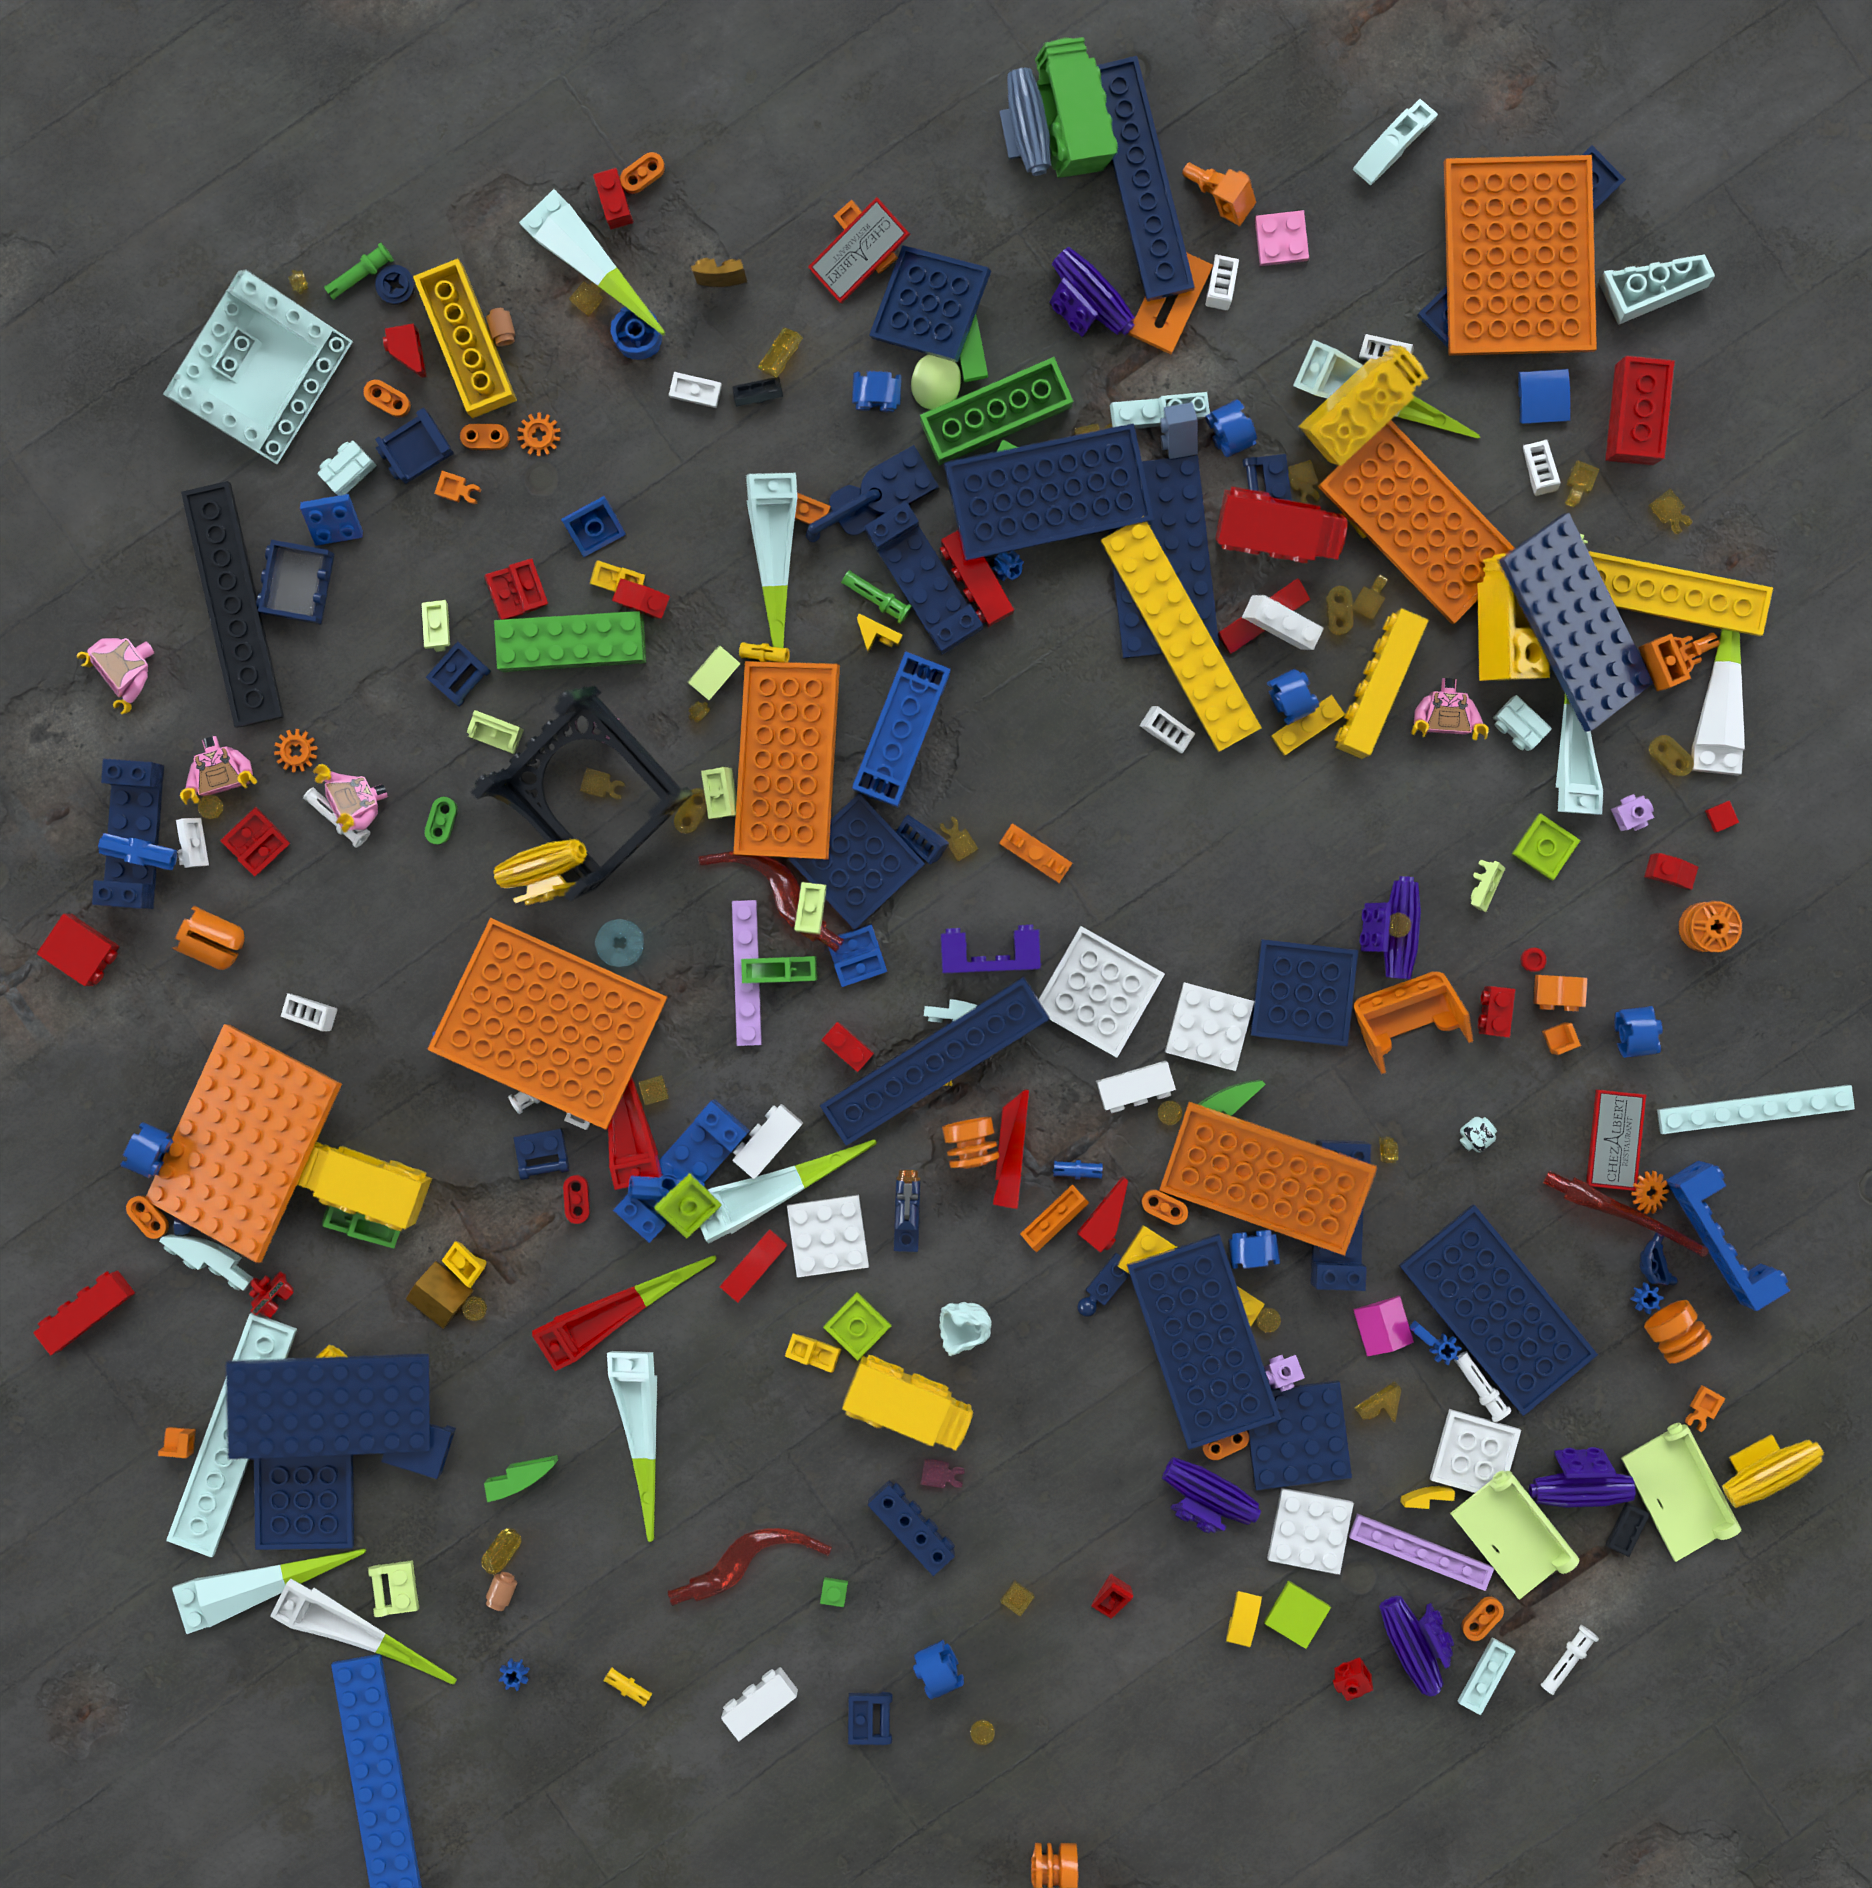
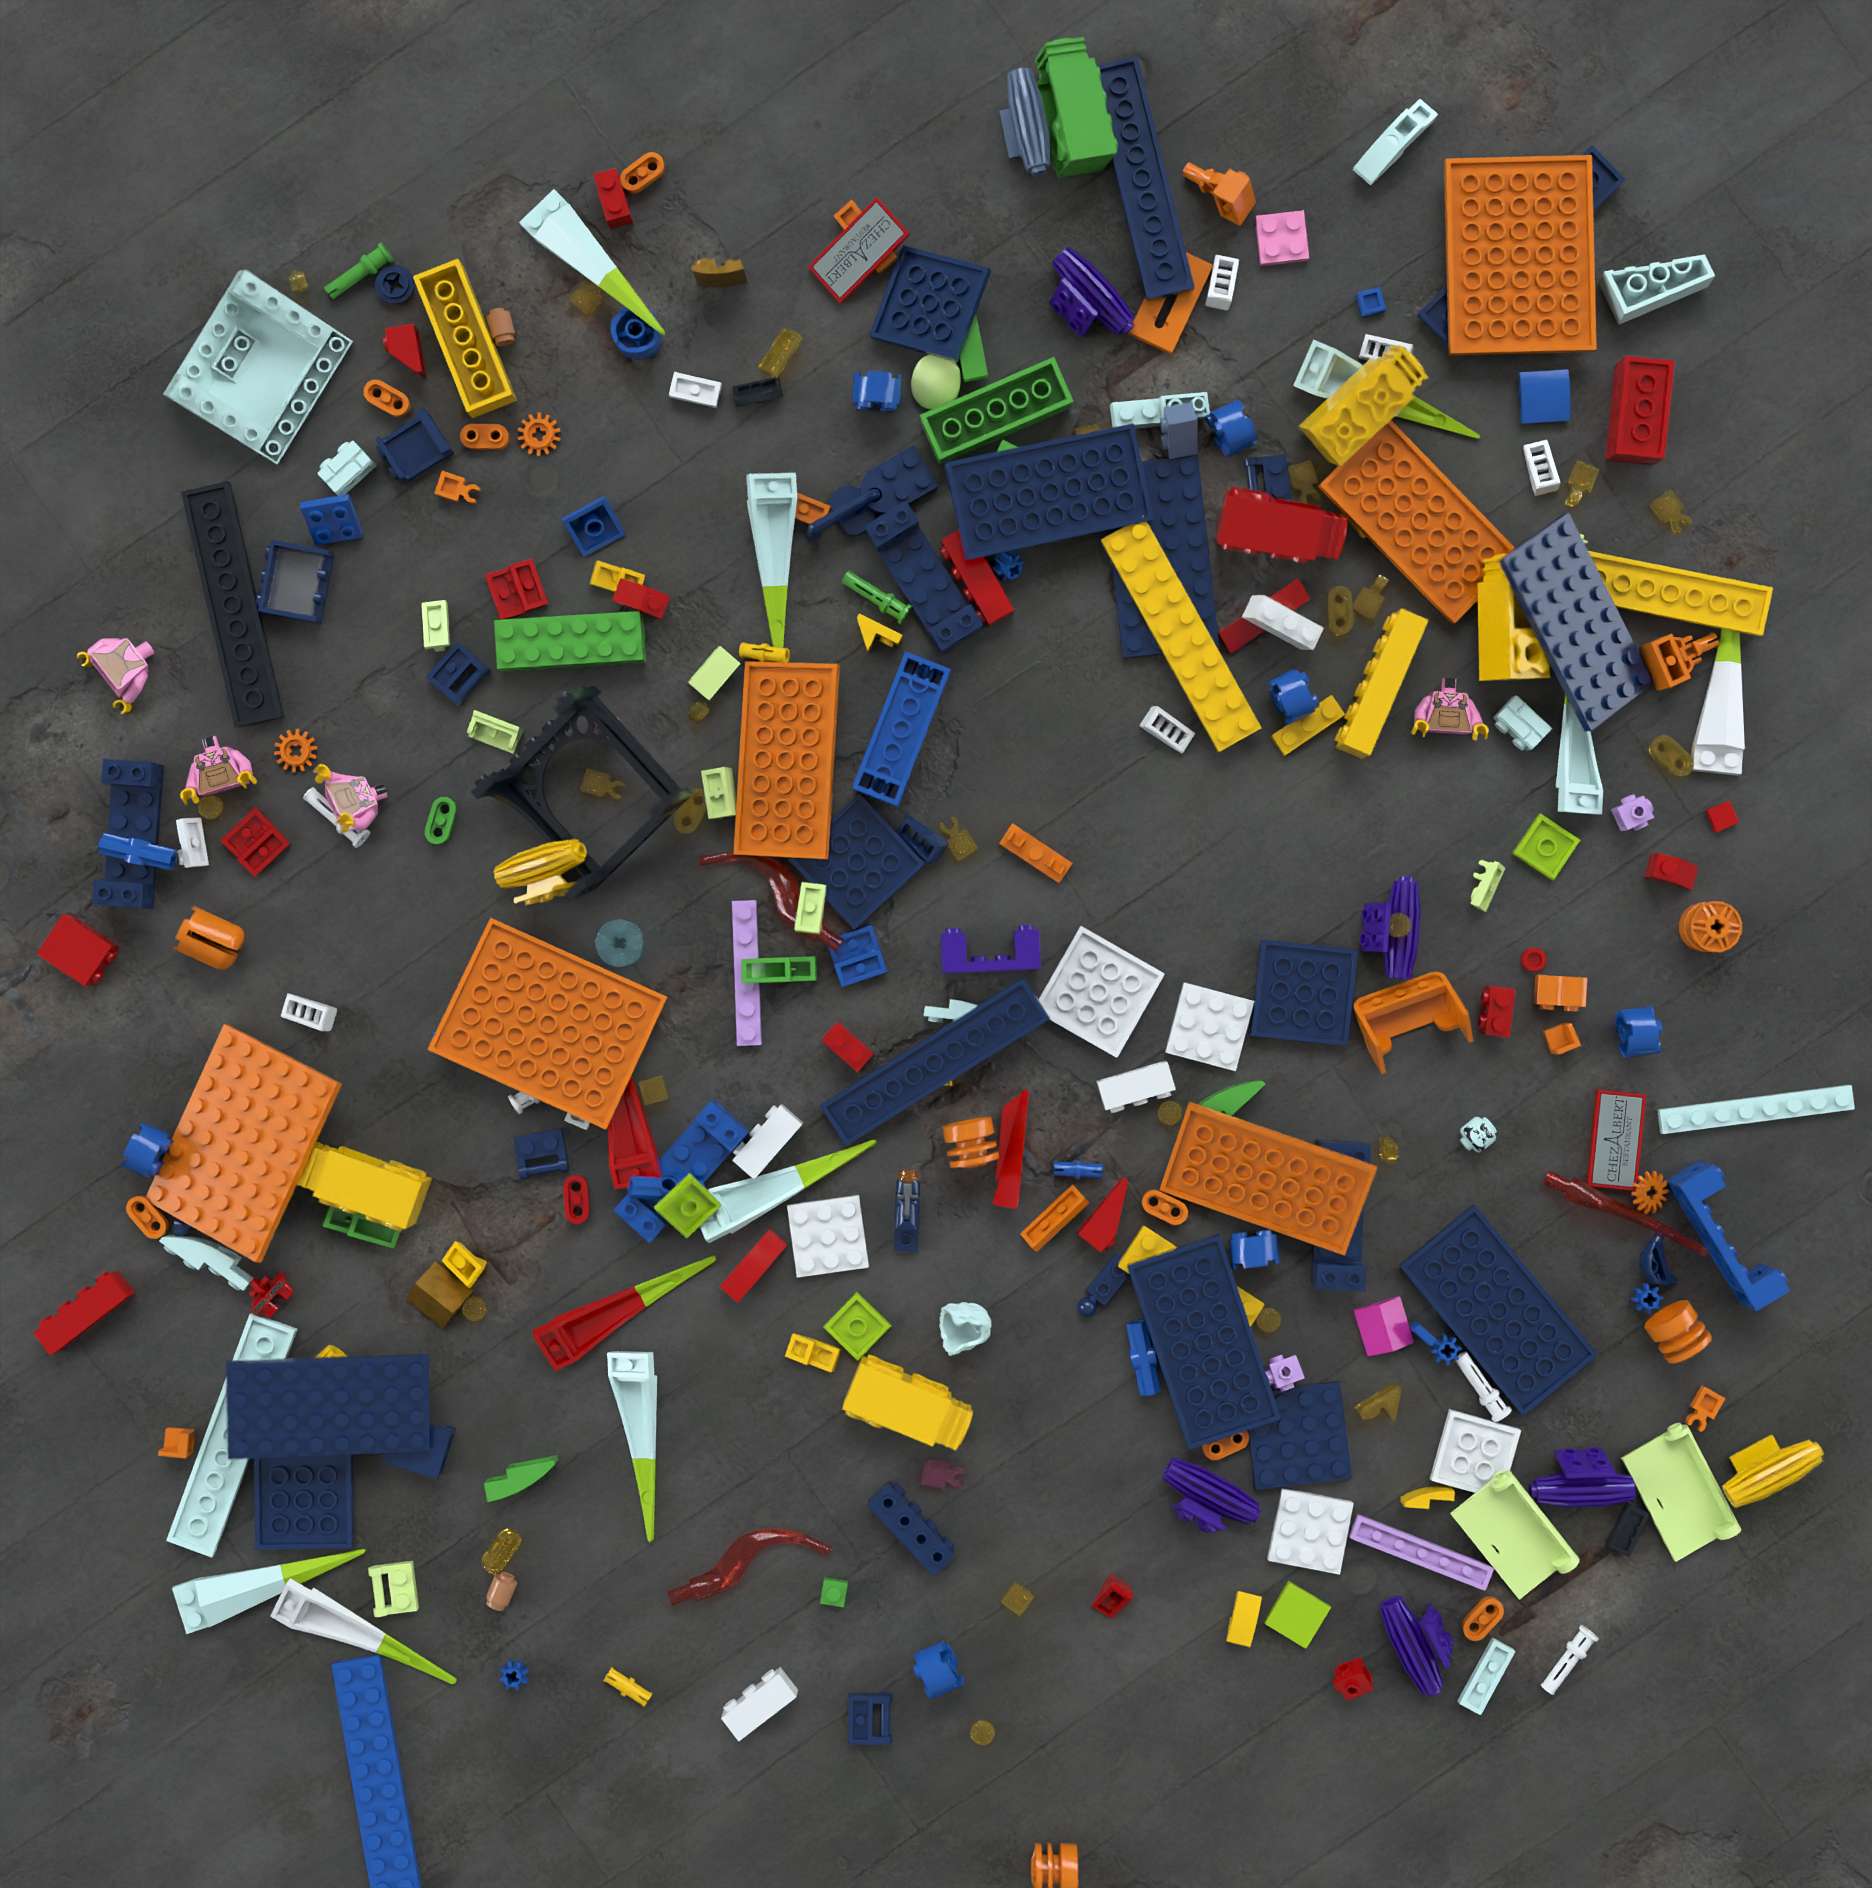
(1143, 1357): none -> blue piece
(1370, 302): none -> blue tile

